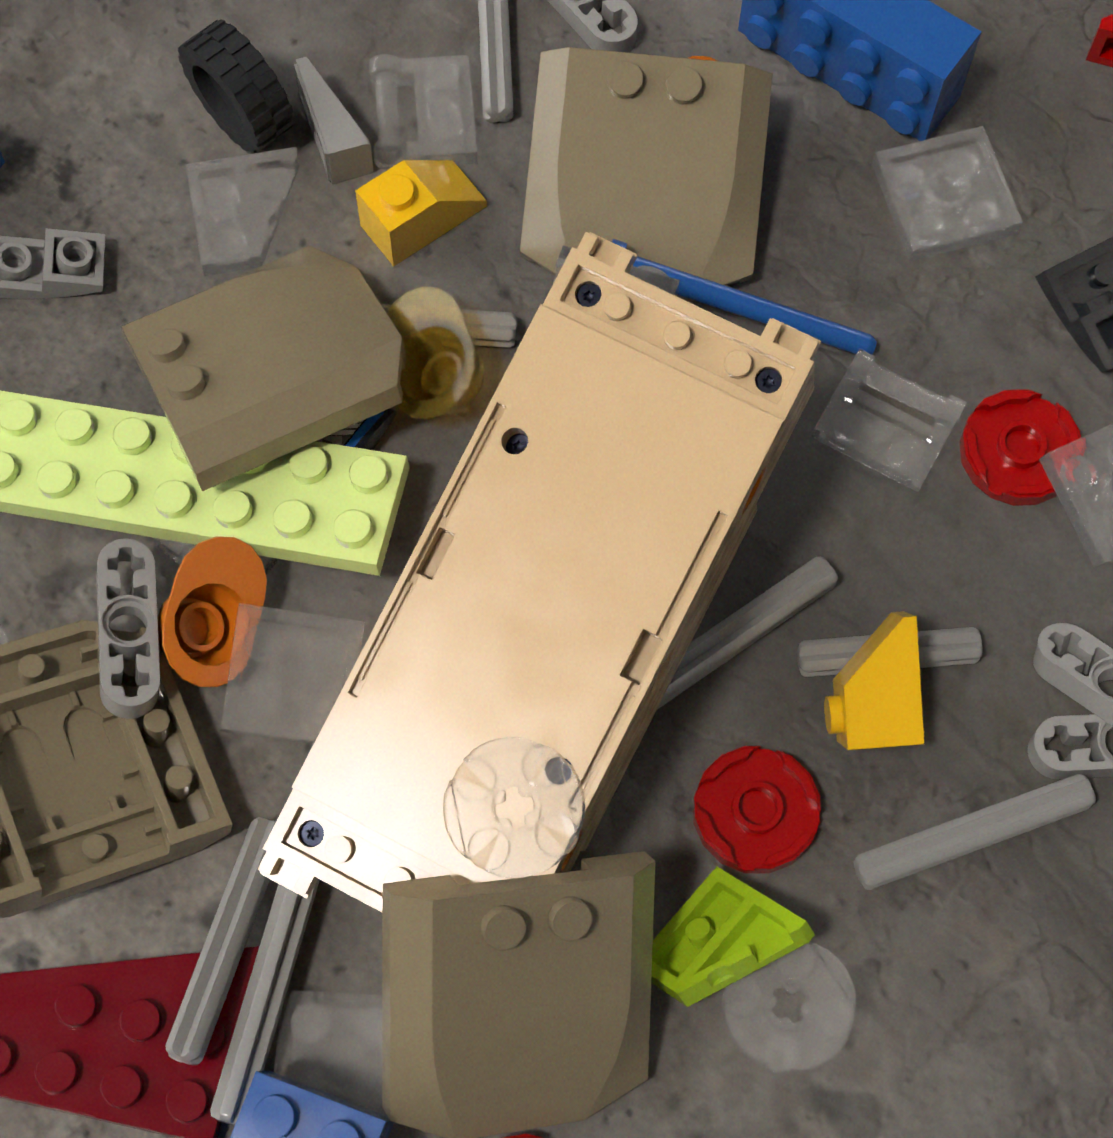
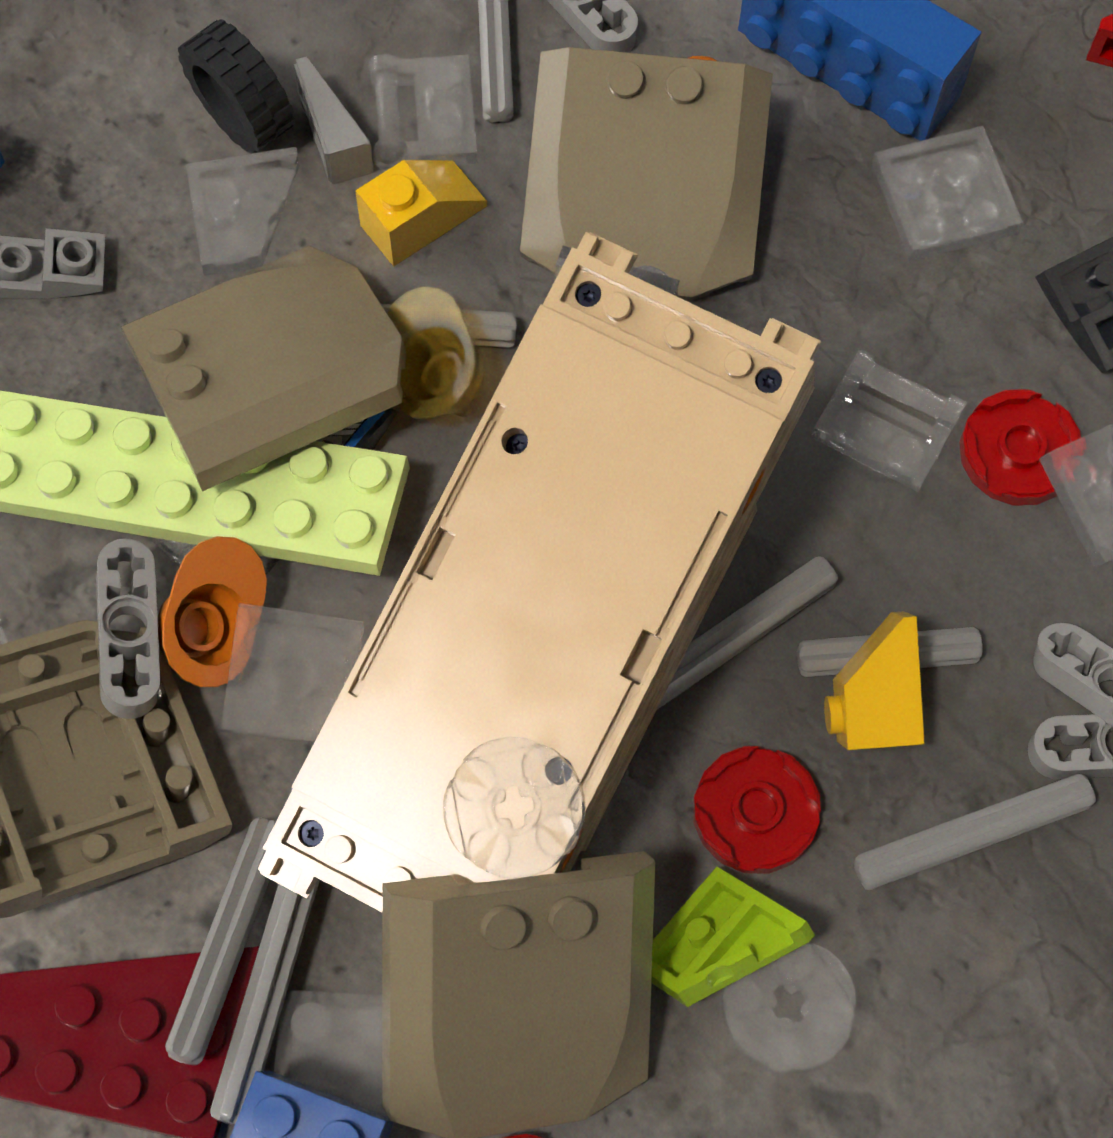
(763, 309): blue bar -> none

